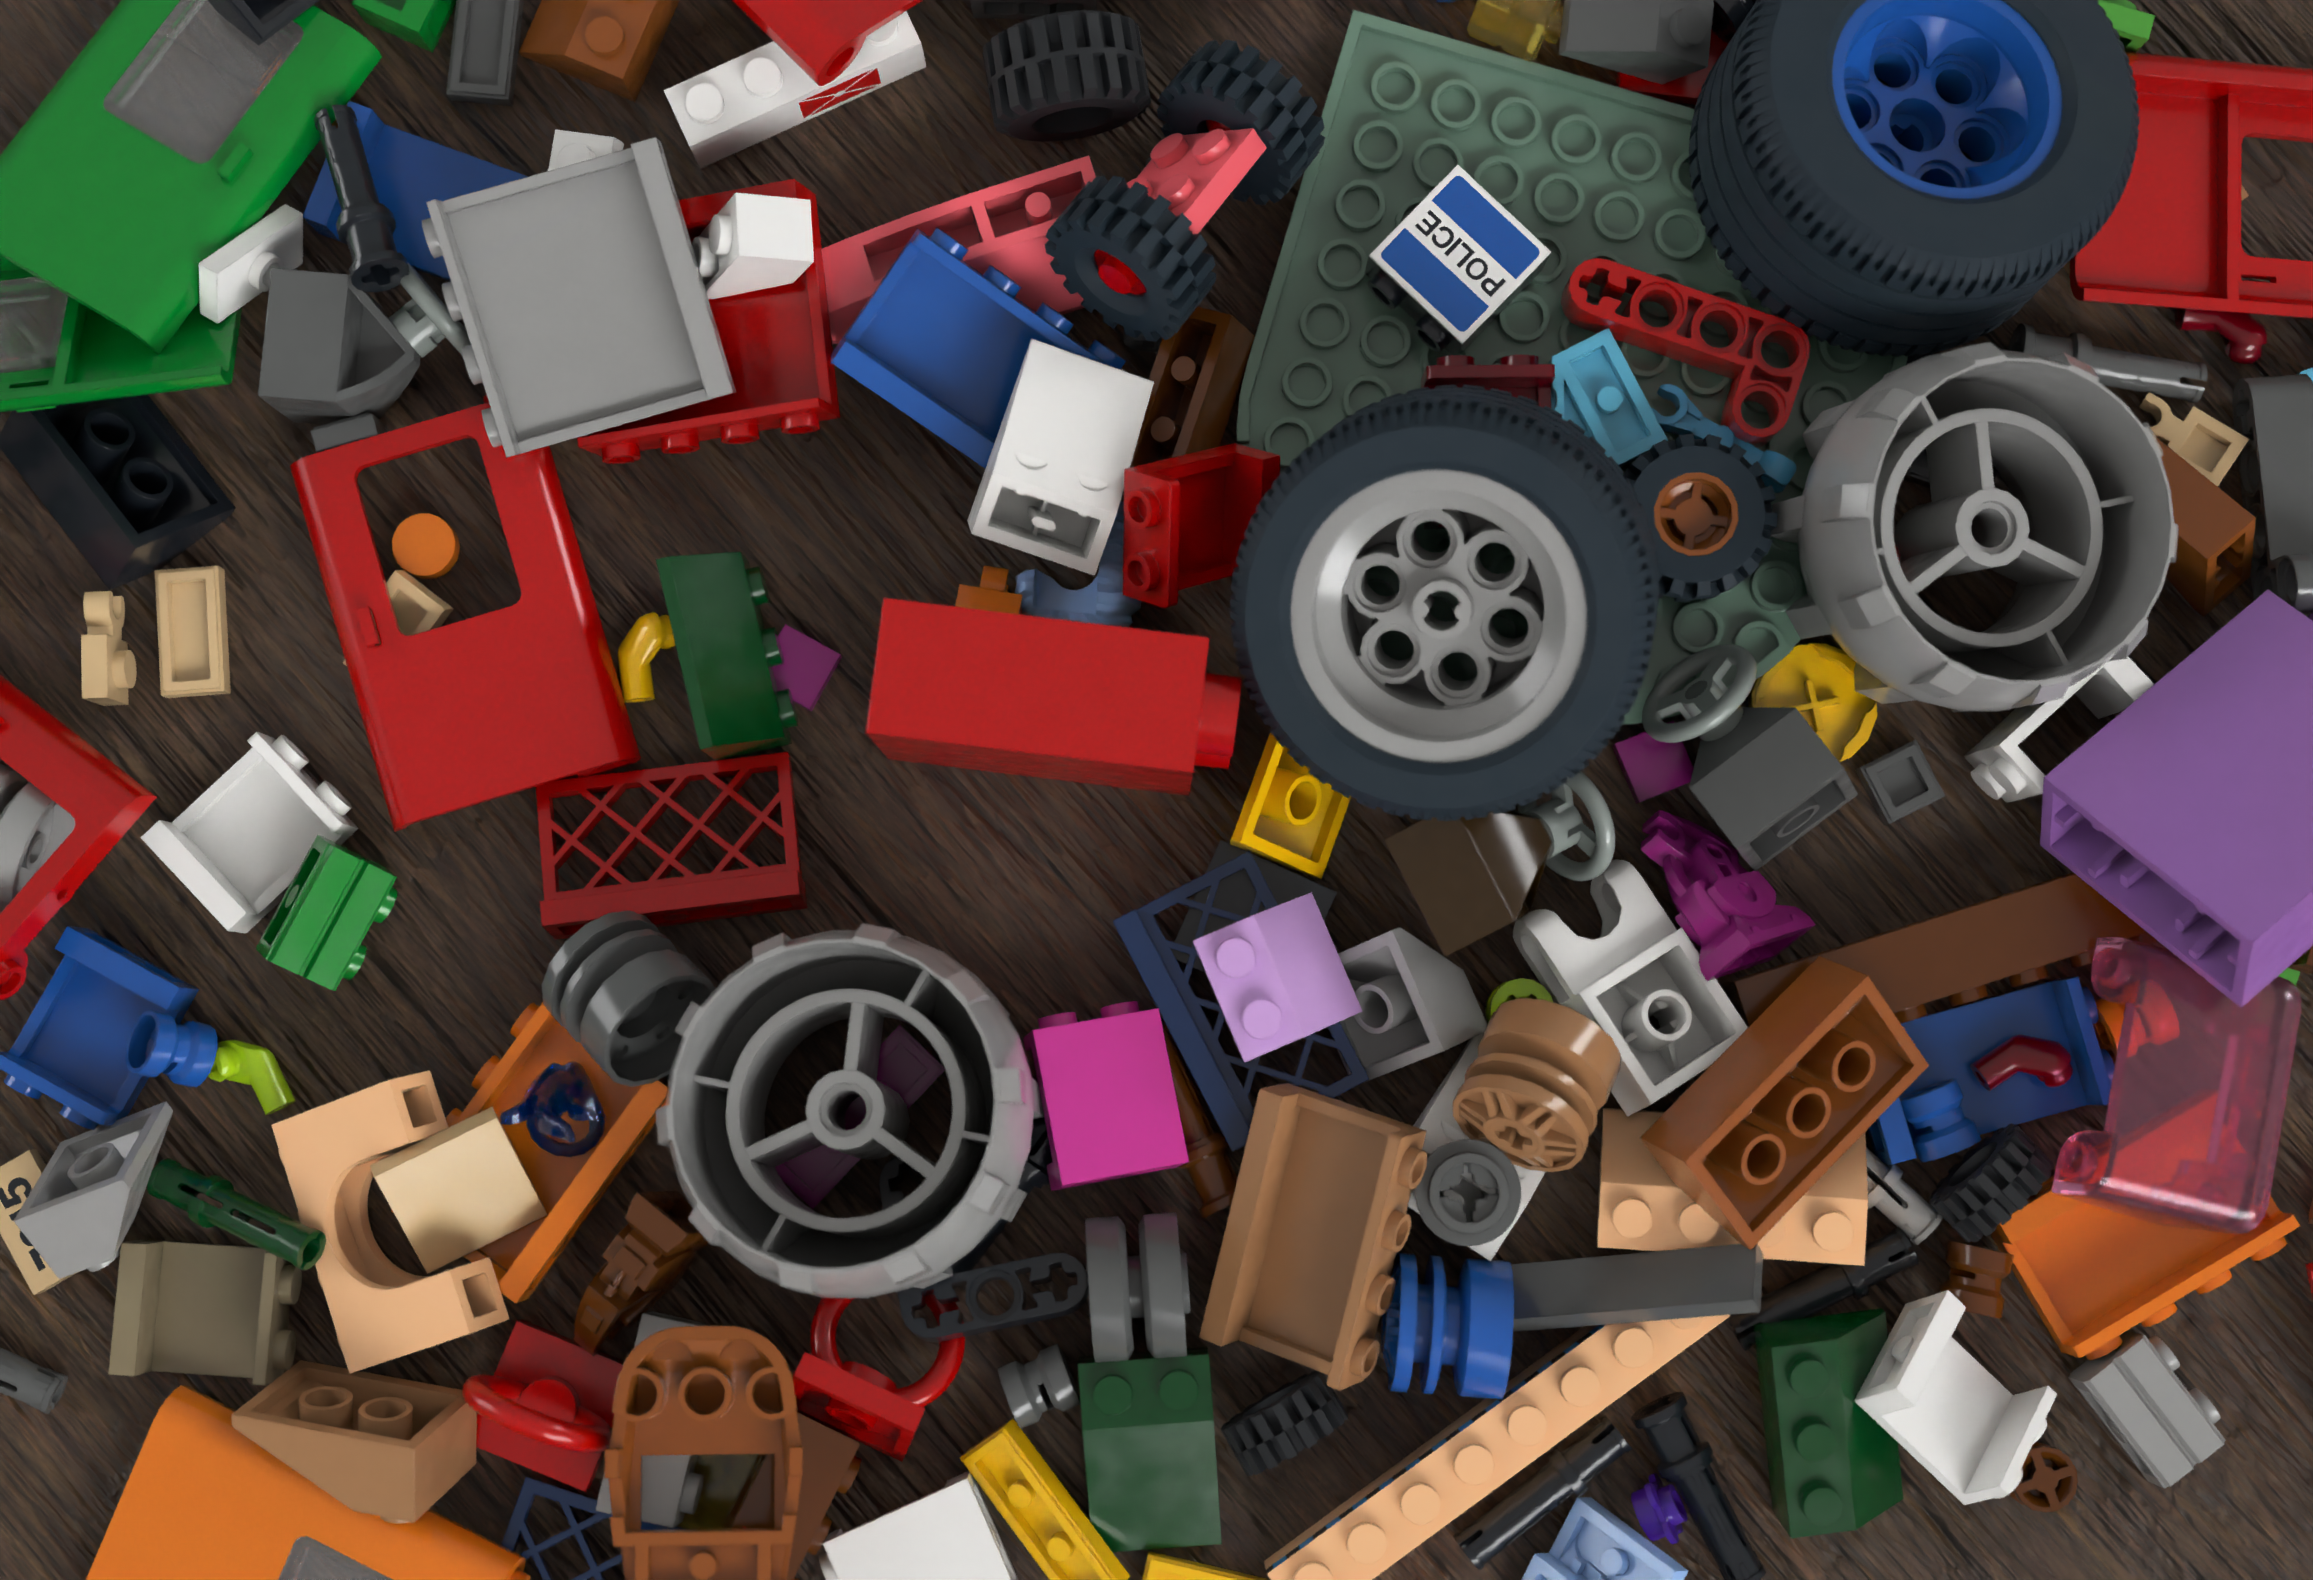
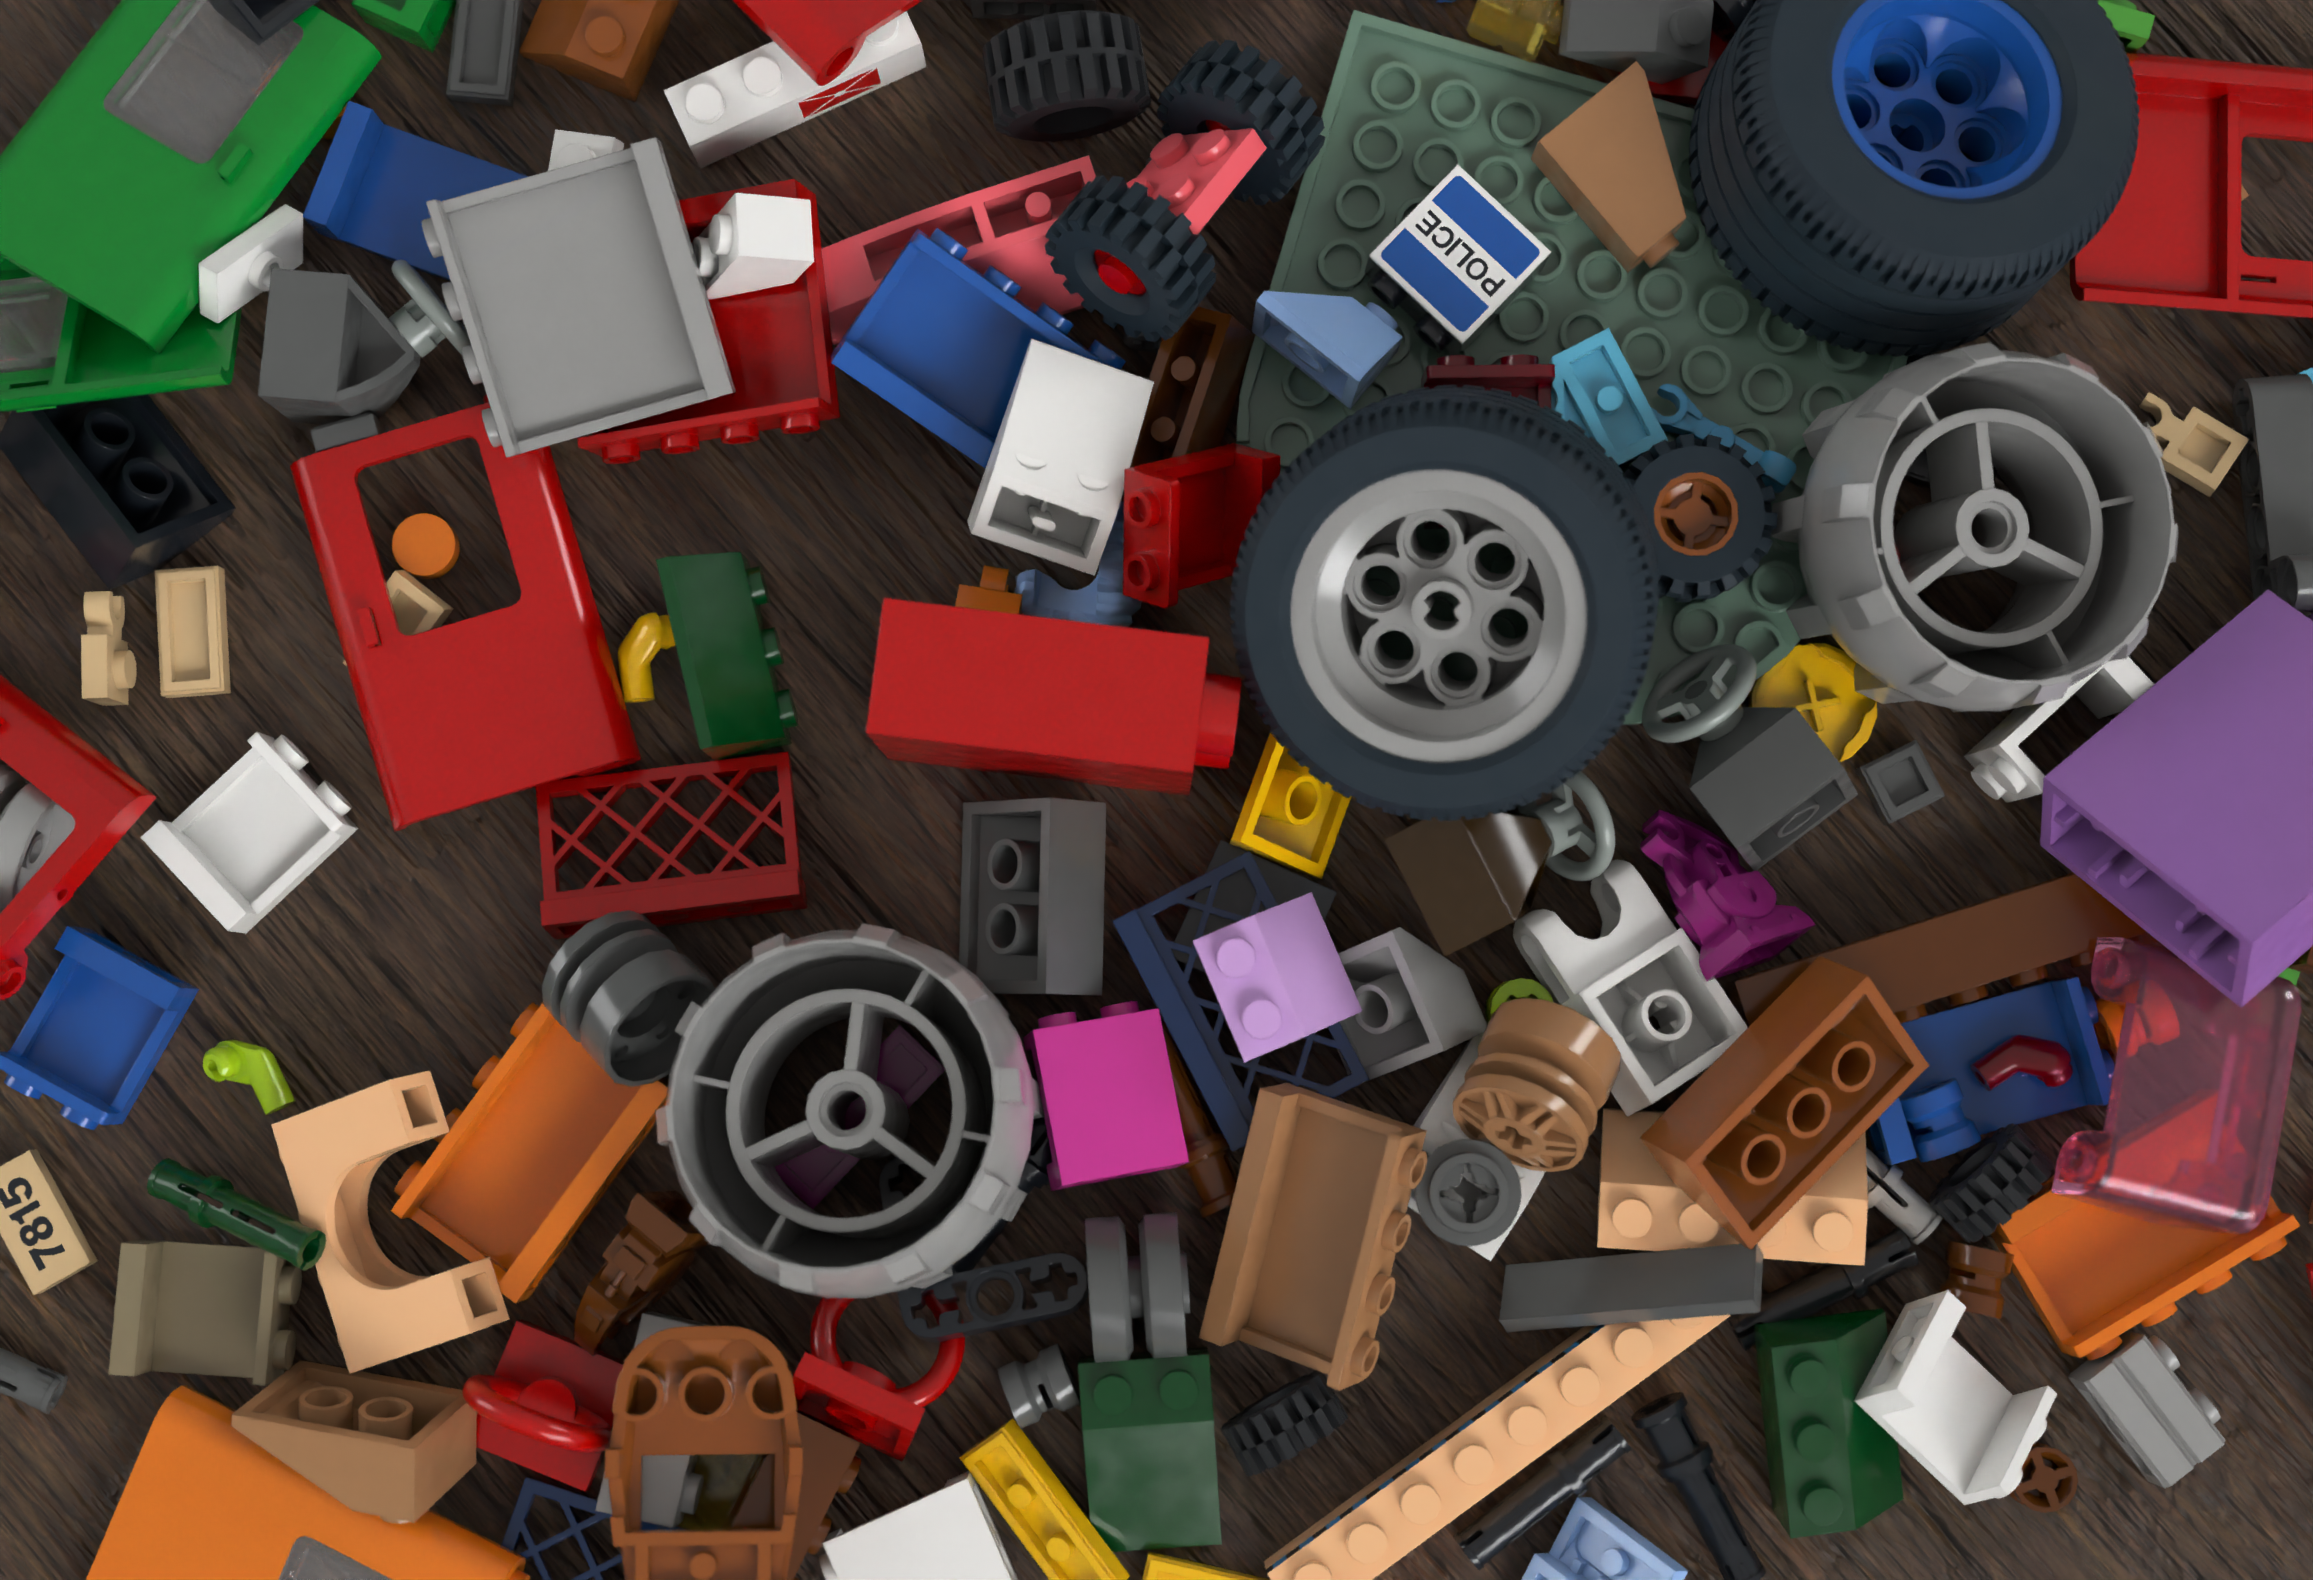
(93, 1192): light grey slope -> none
(170, 1048): blue wheel -> none
(328, 914): green brick -> none
(364, 221): black pin -> none
(458, 1190): tan tile -> none
(548, 1097): clear blue piece -> none
(805, 667): magenta tile -> none
(1034, 895): none -> dark grey slope
(1329, 338): none -> light blue slope
(1450, 1326): blue wheel -> none
(1617, 171): none -> medium nougat slope
(1652, 765): magenta tile -> none
(1659, 1510): dark purple plate -> none
(1683, 342): red beam -> none
(2115, 366): dark grey pin -> none
(2212, 536): dark orange slope -> none
(2242, 331): dark red arm -> none

